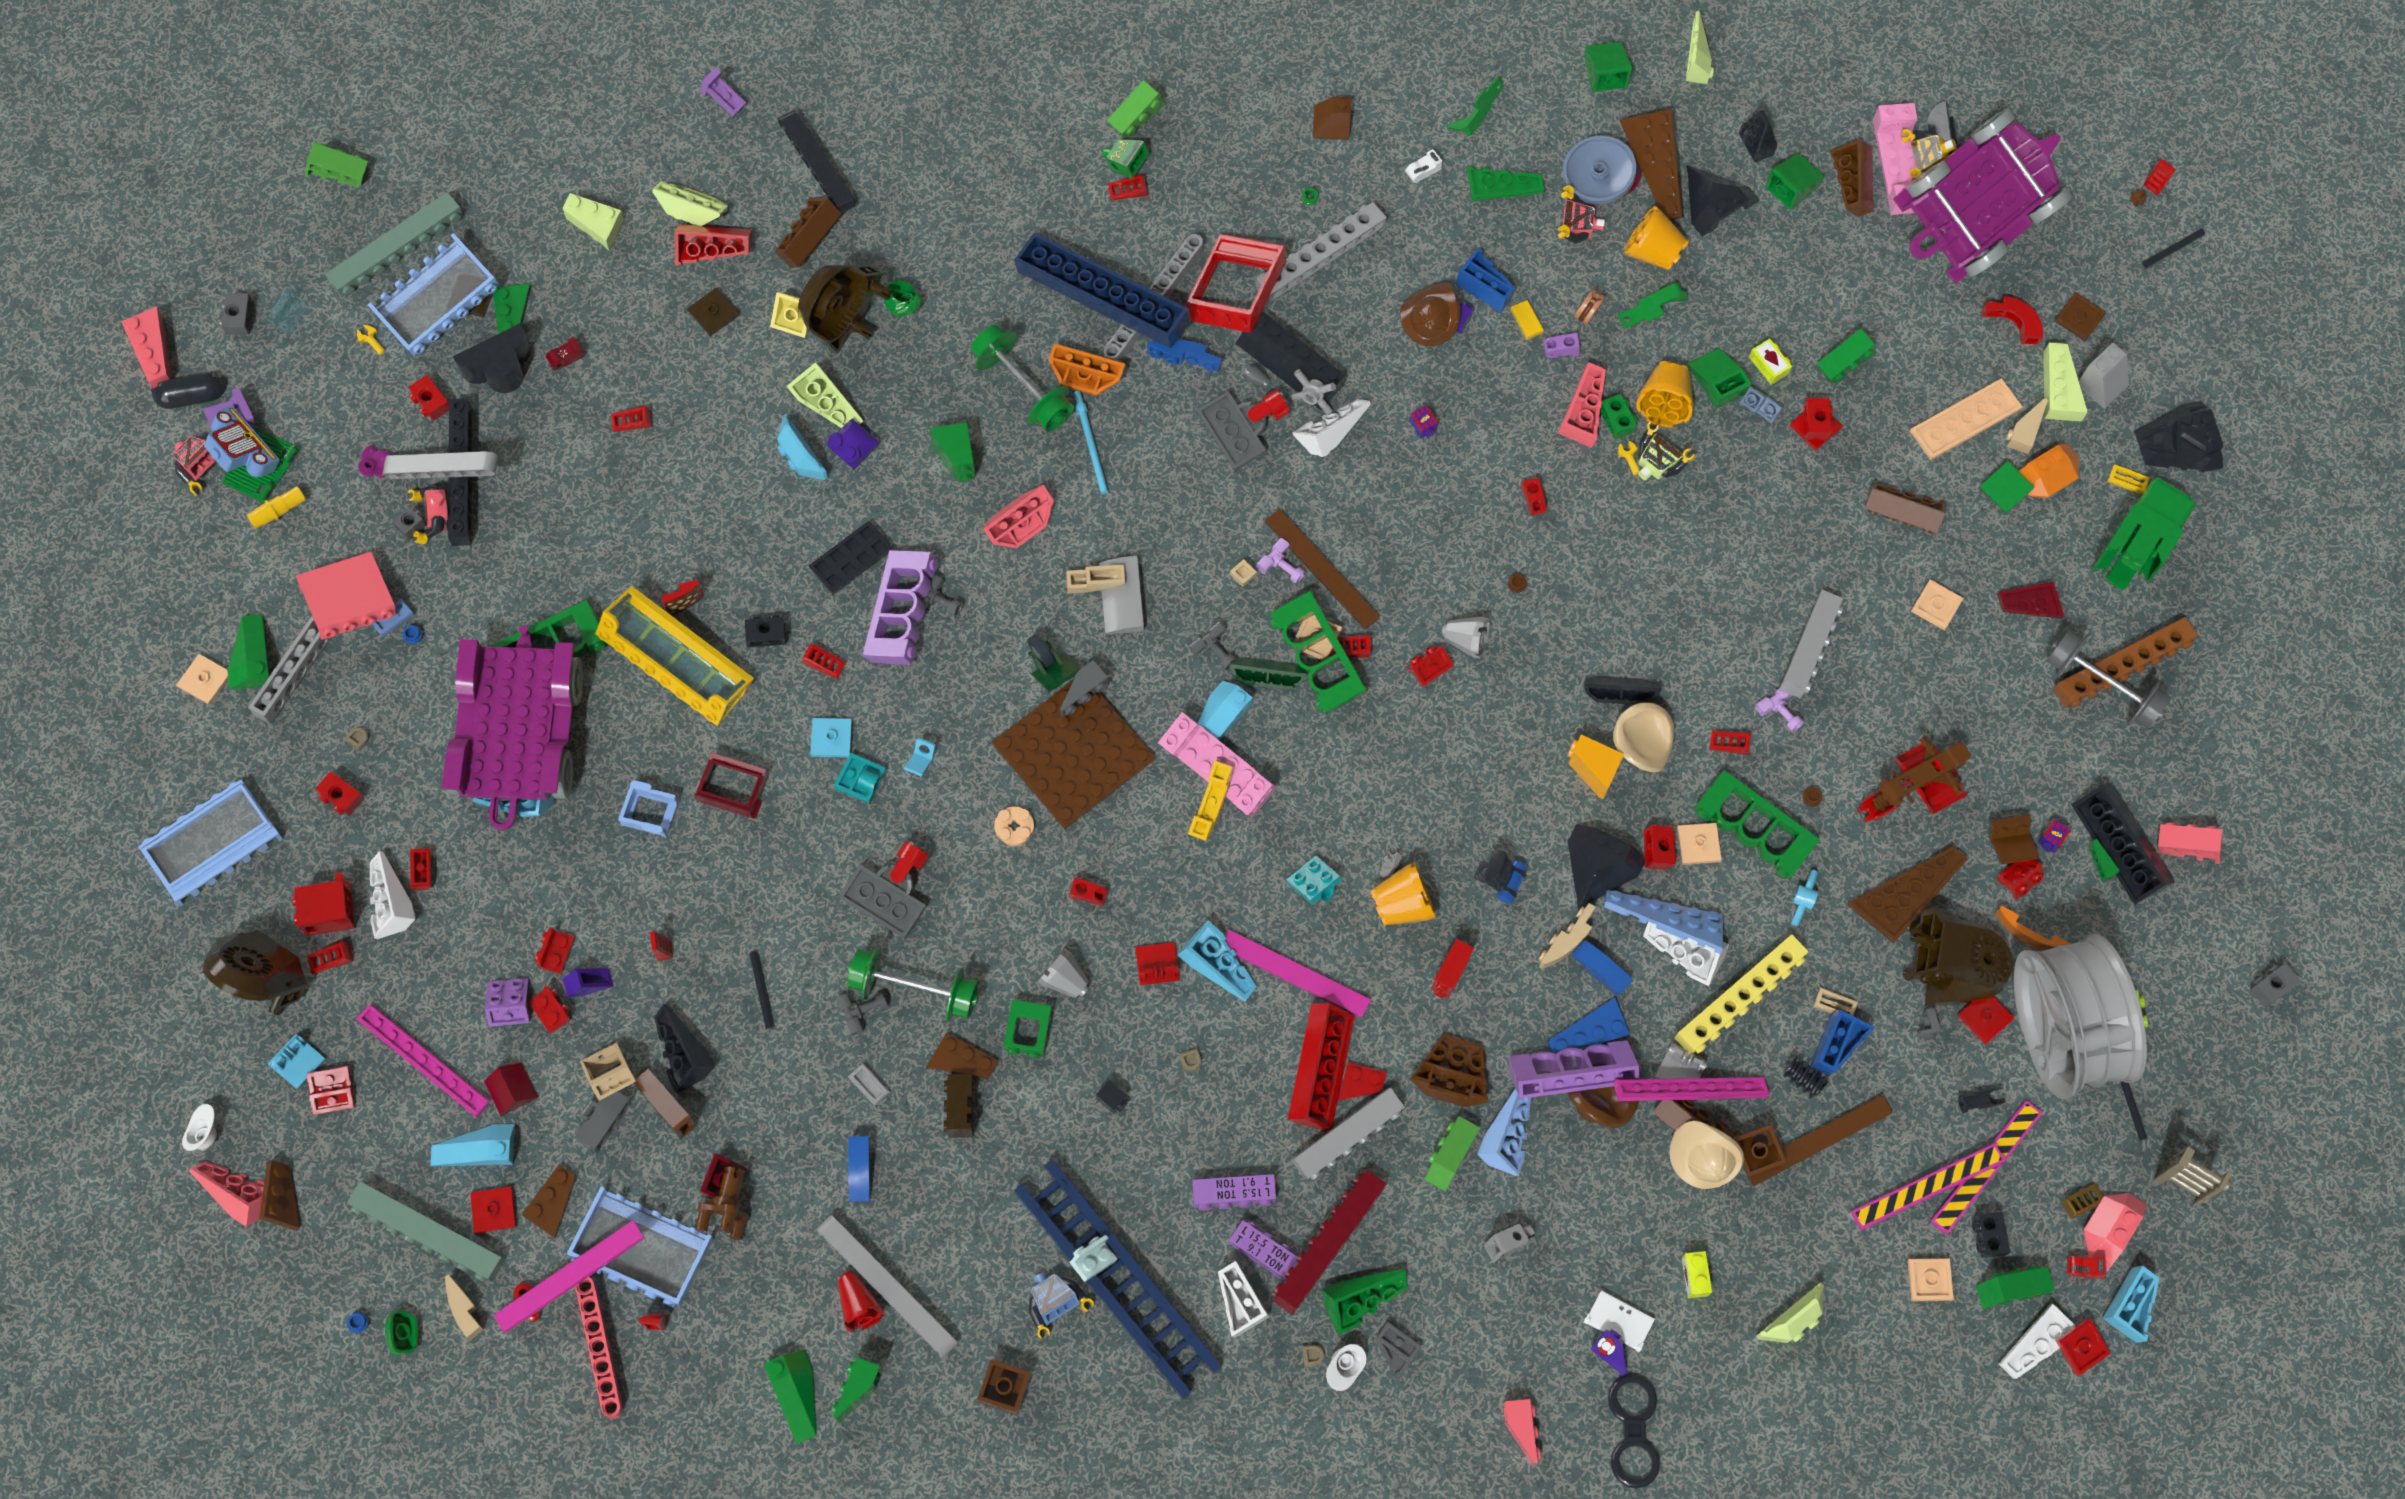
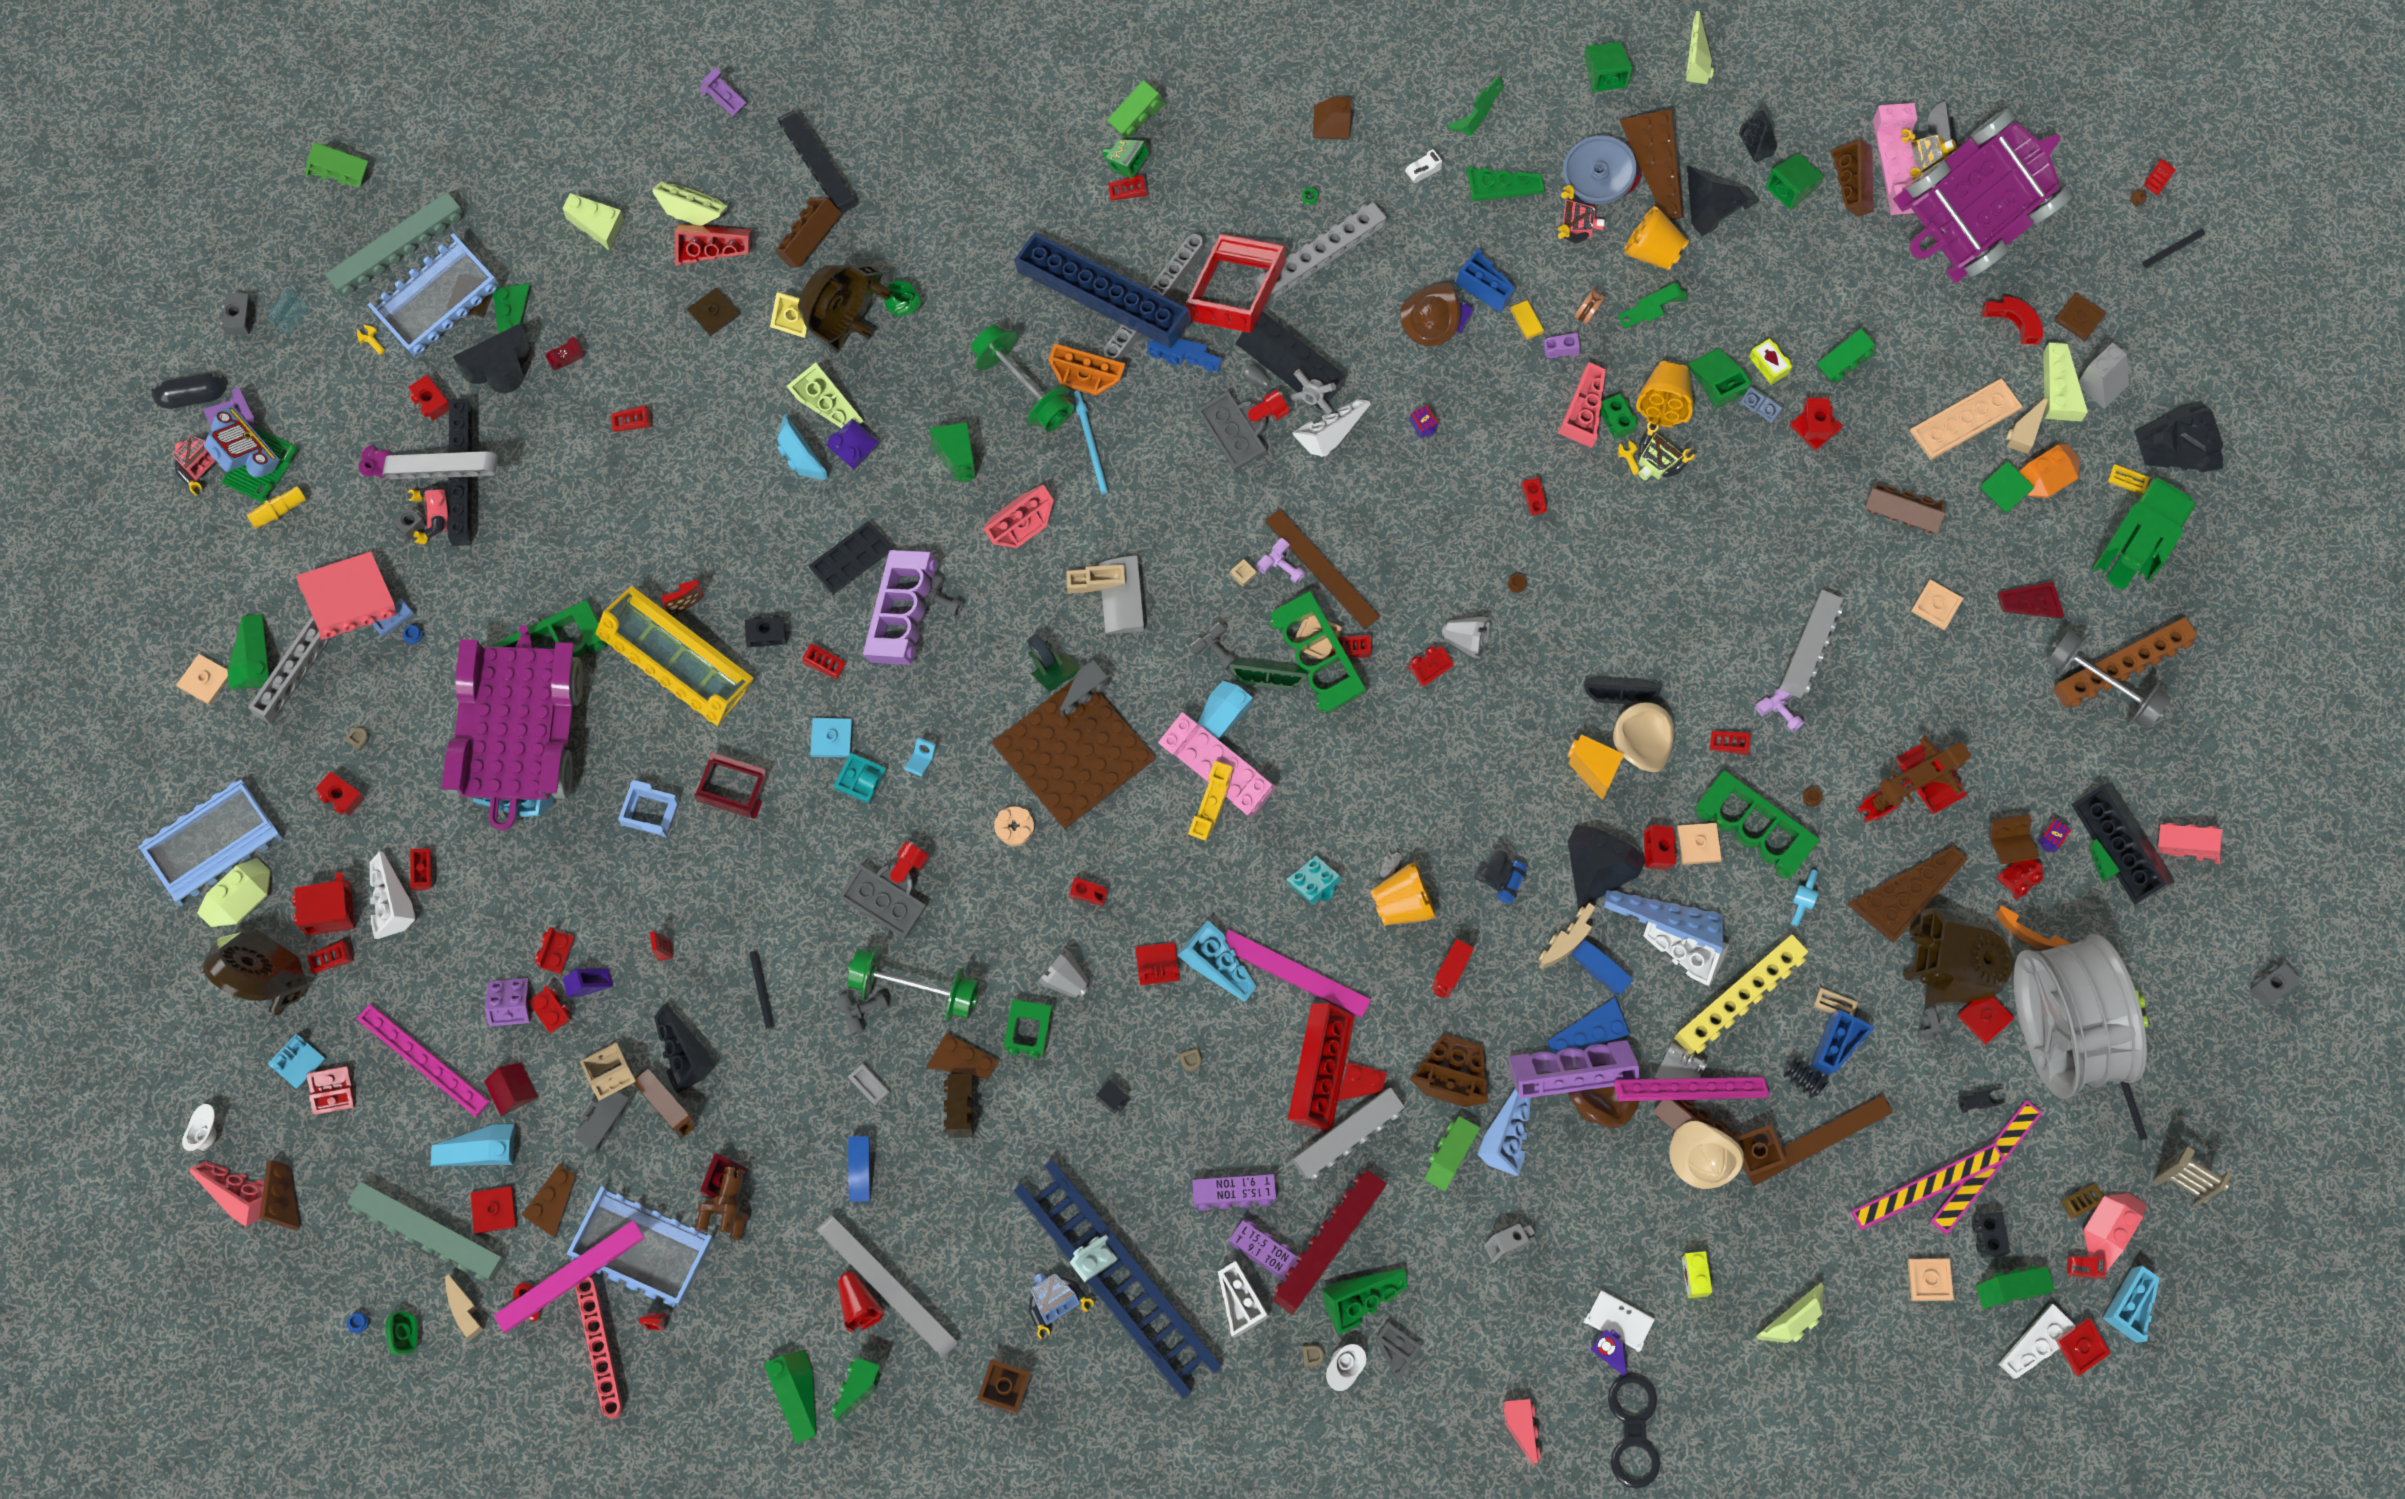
(149, 343): coral wedge -> none
(236, 894): none -> yellowish green wedge

